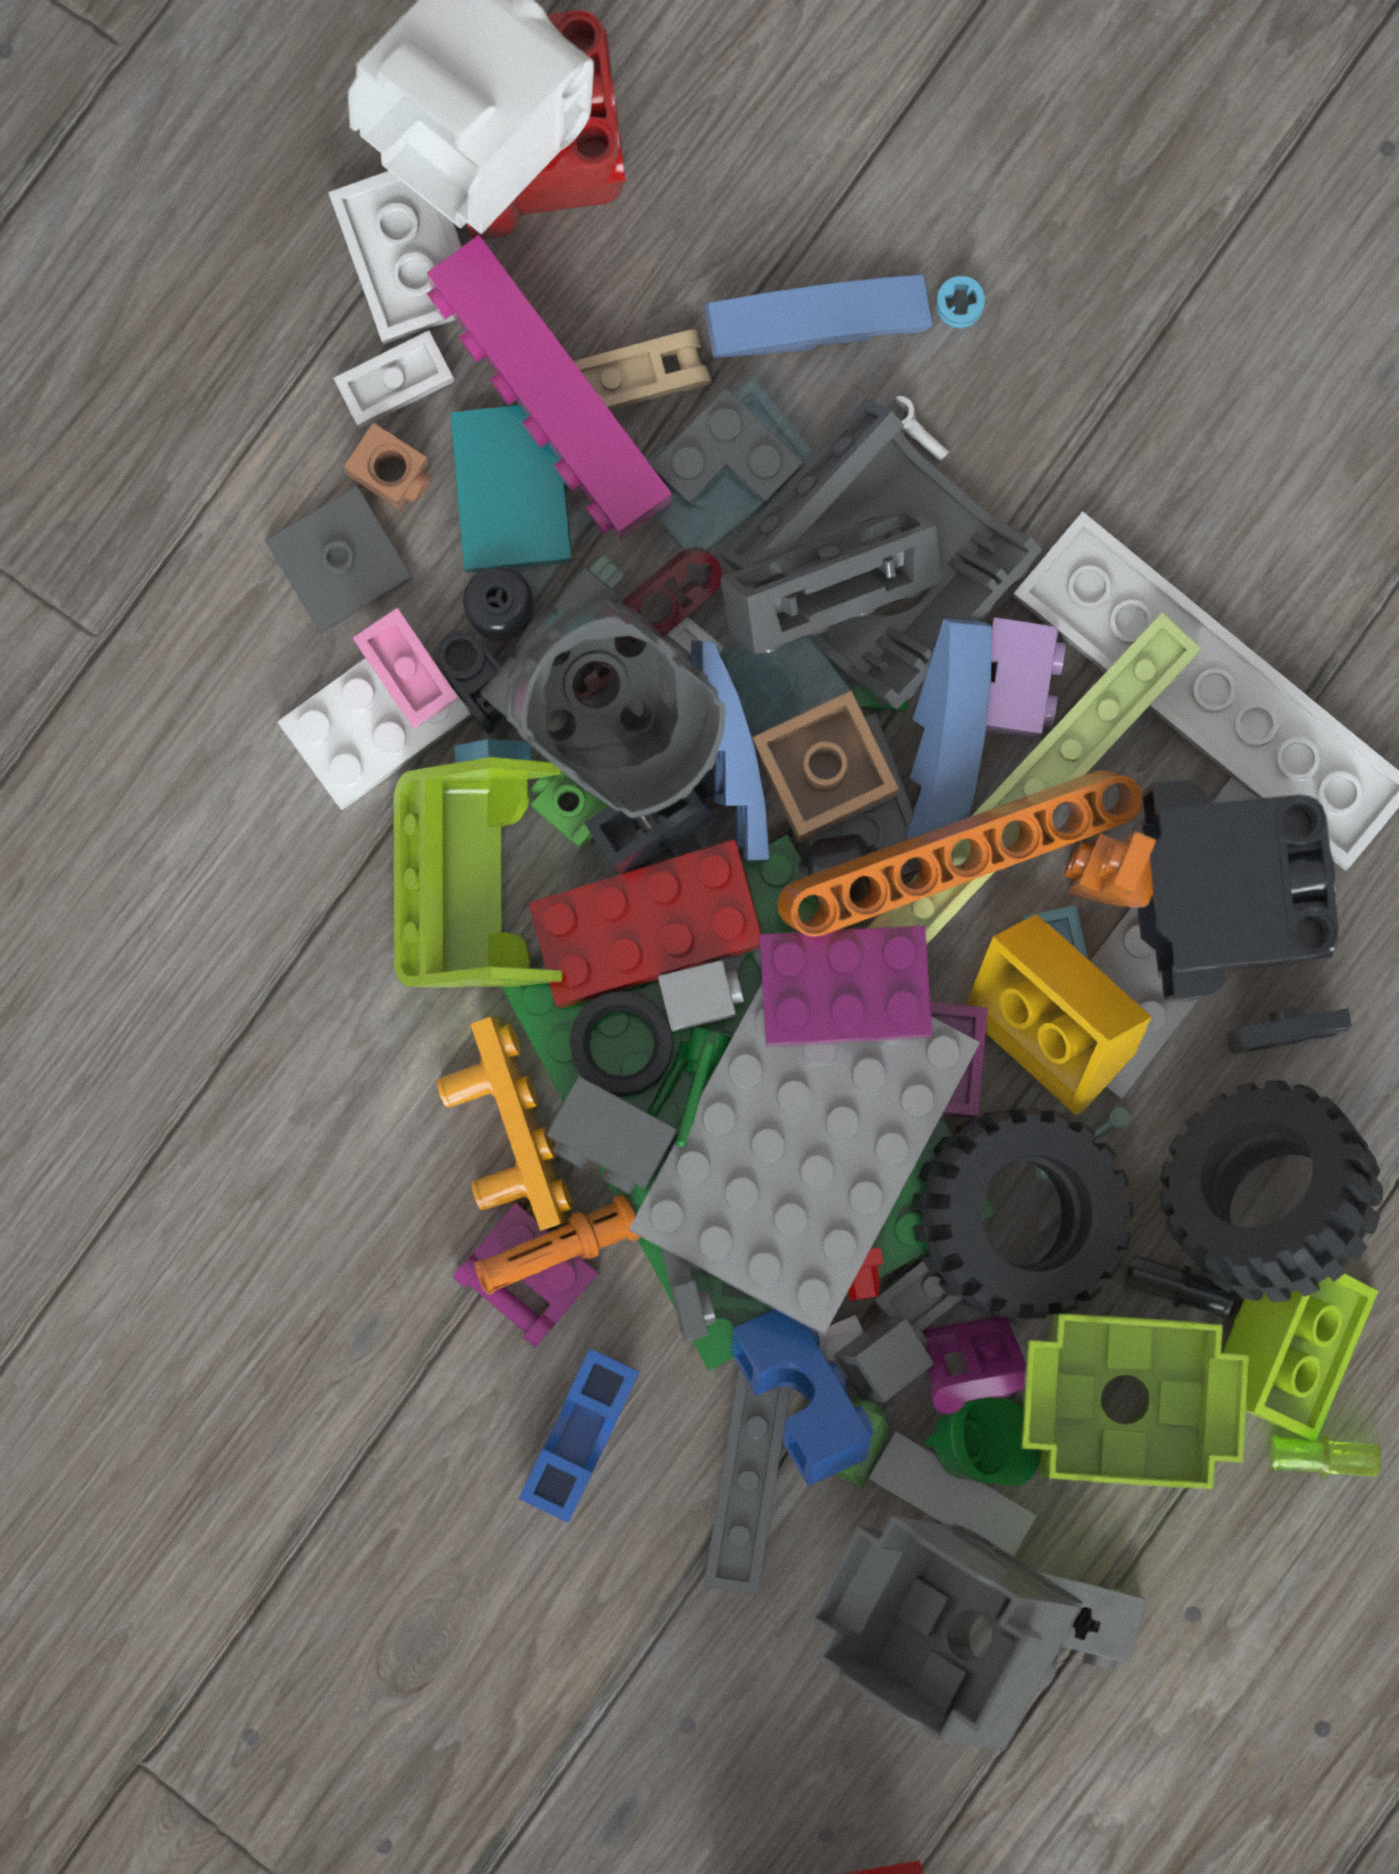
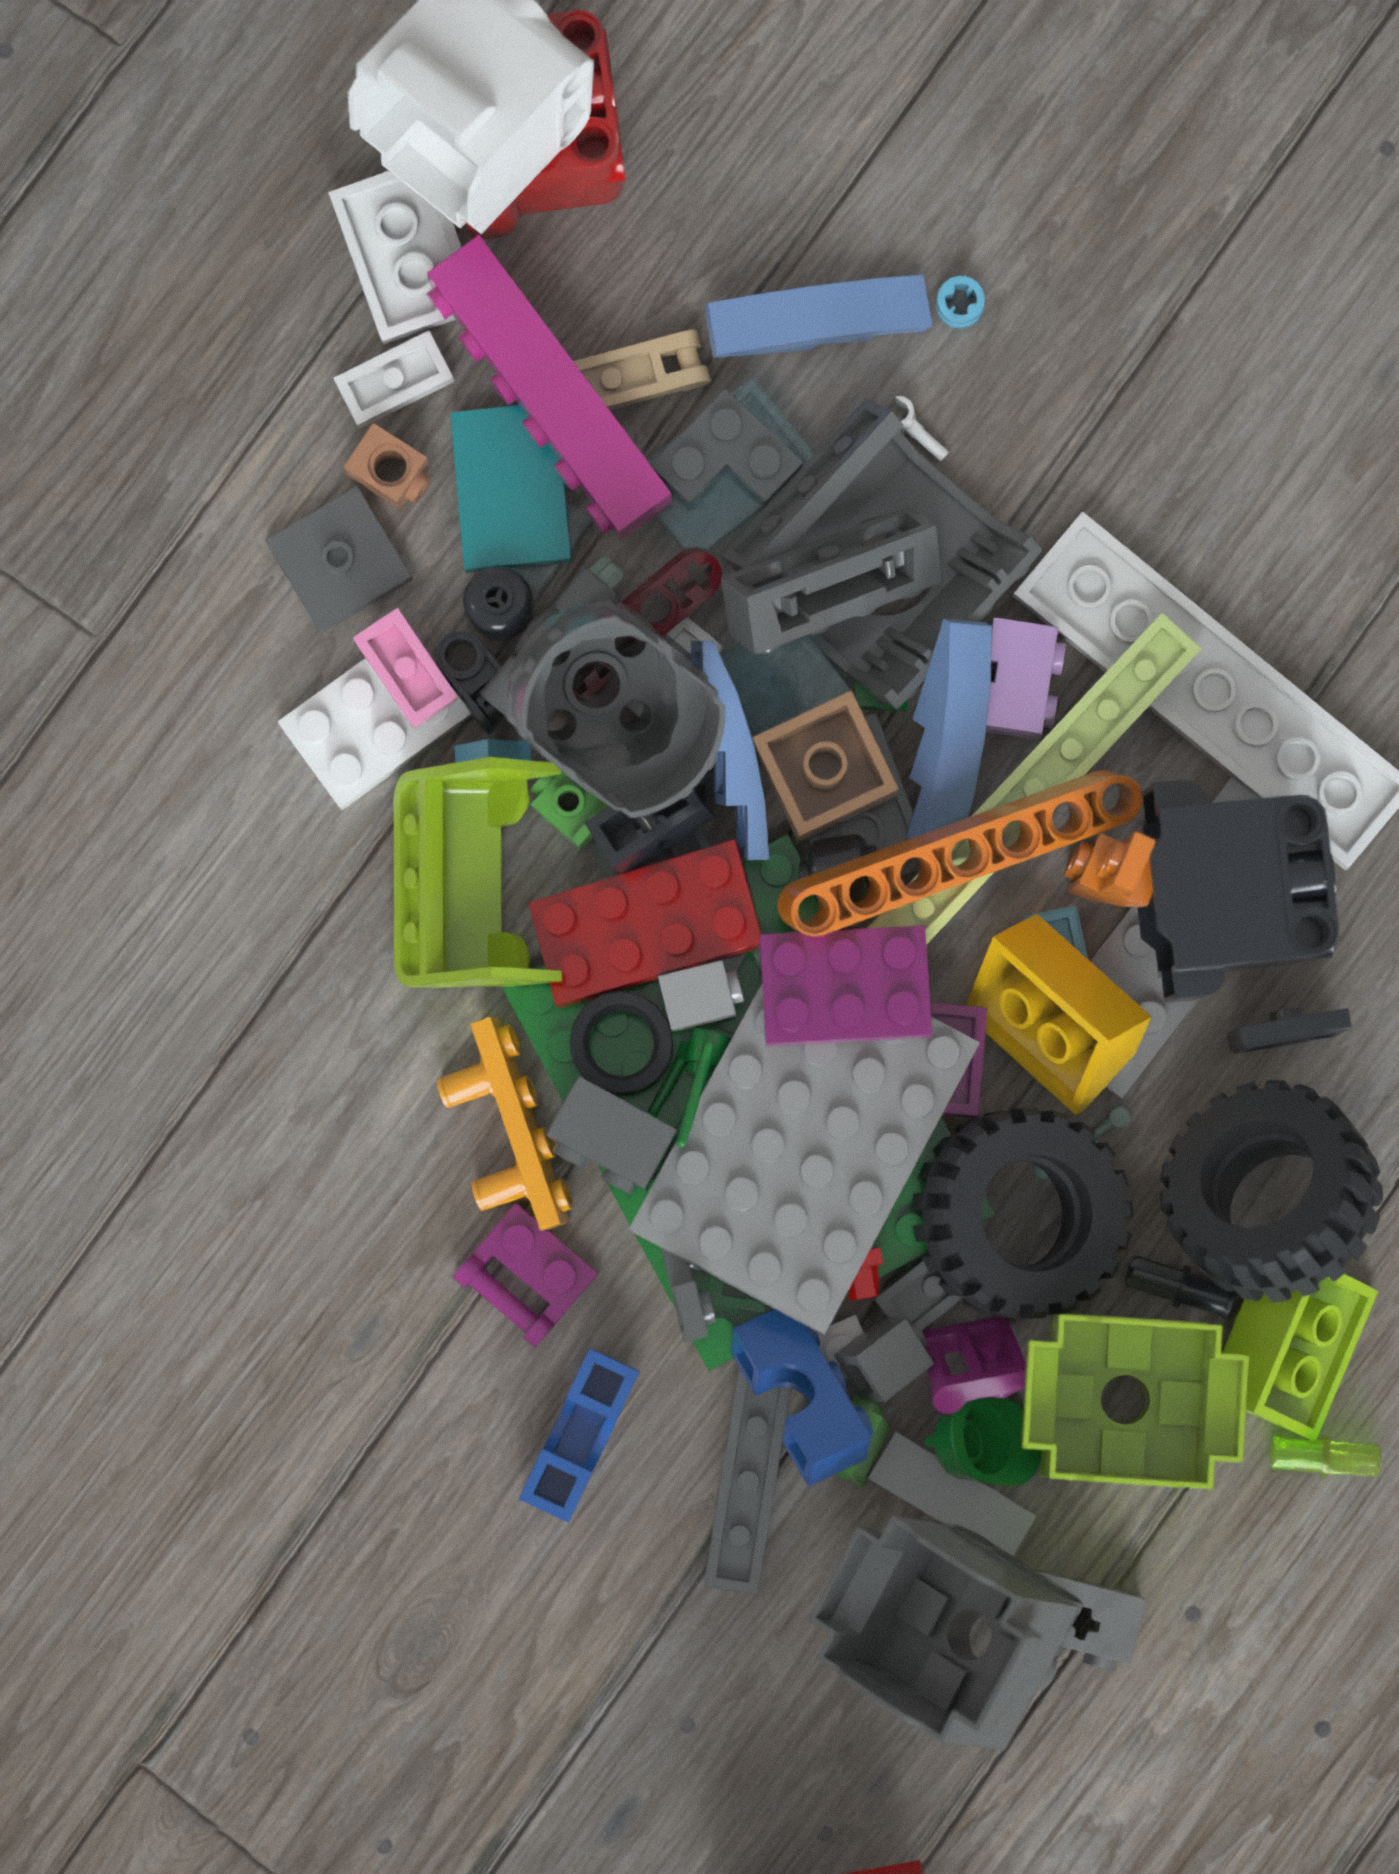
(581, 1236): orange pin -> none

